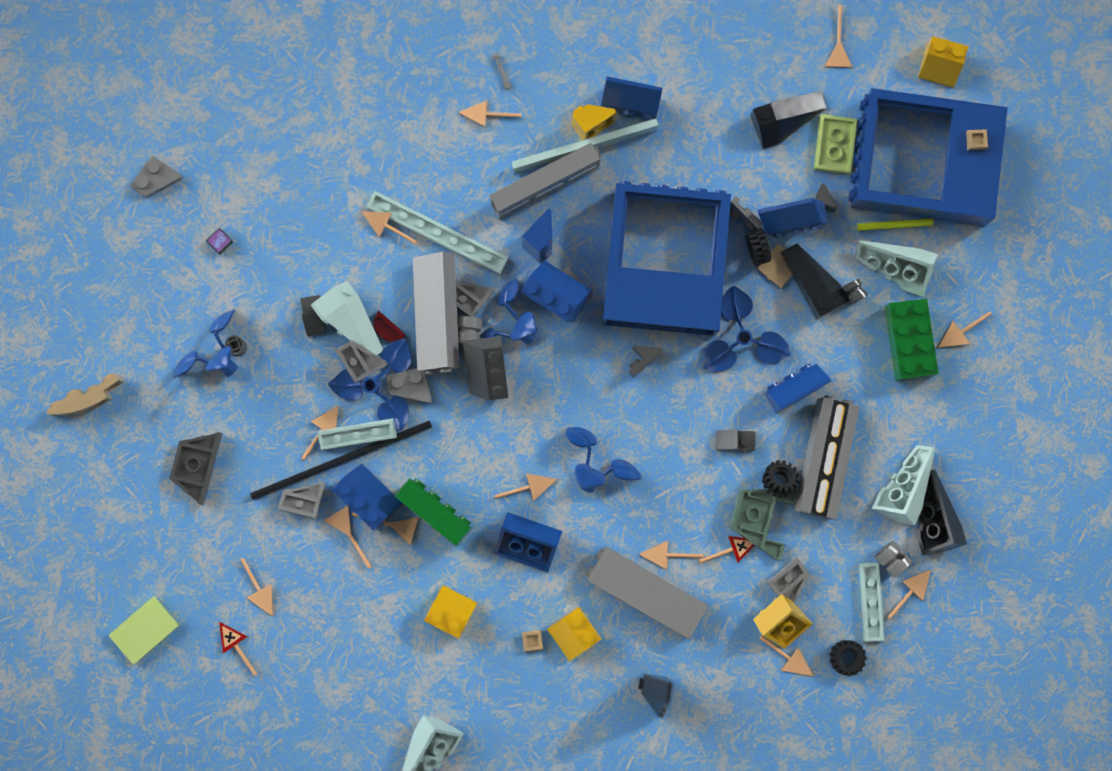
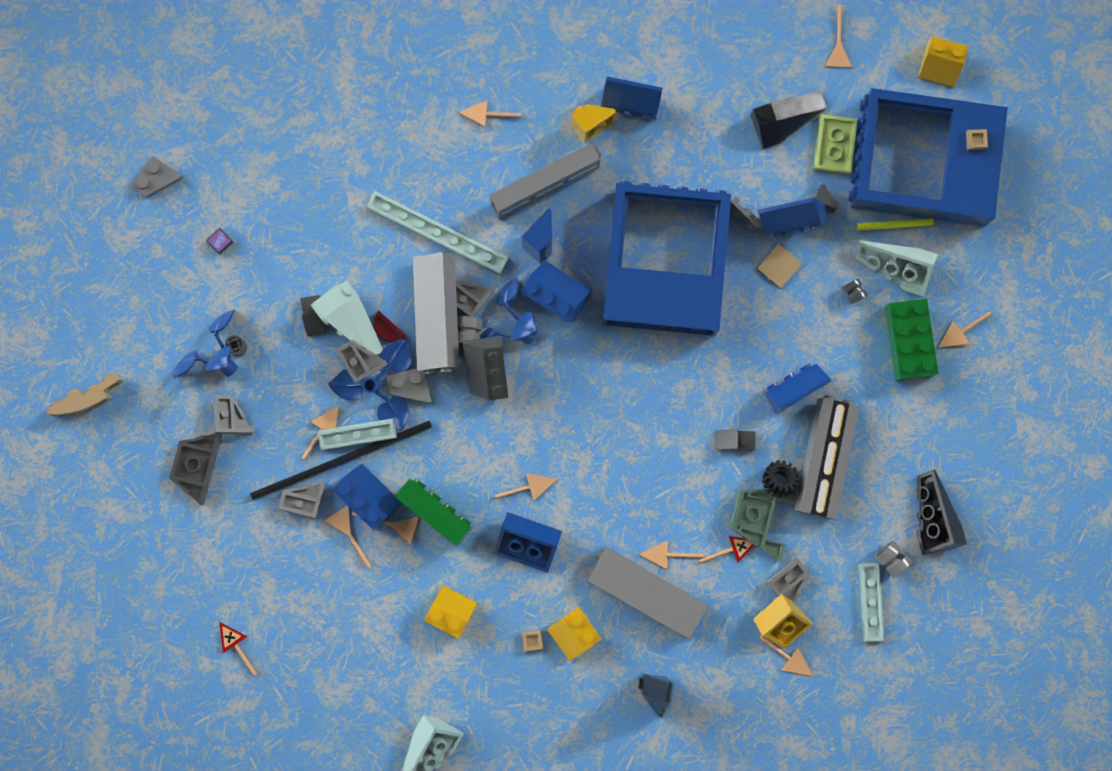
(144, 630): yellowish green tile -> none
(229, 417): none -> light grey wing
(263, 596): light nougat piece -> none
(379, 221): light nougat piece -> none
(507, 85): light grey hinge -> none
(588, 477): blue plant -> none
(599, 141): light aqua tile -> none
(647, 355): dark grey slope -> none
(758, 247): black tyre -> none
(771, 345): blue plant -> none
(816, 284): black wedge -> none
(835, 657): black tyre -> none
(906, 492): light aqua wedge -> none
(917, 585): light nougat piece -> none

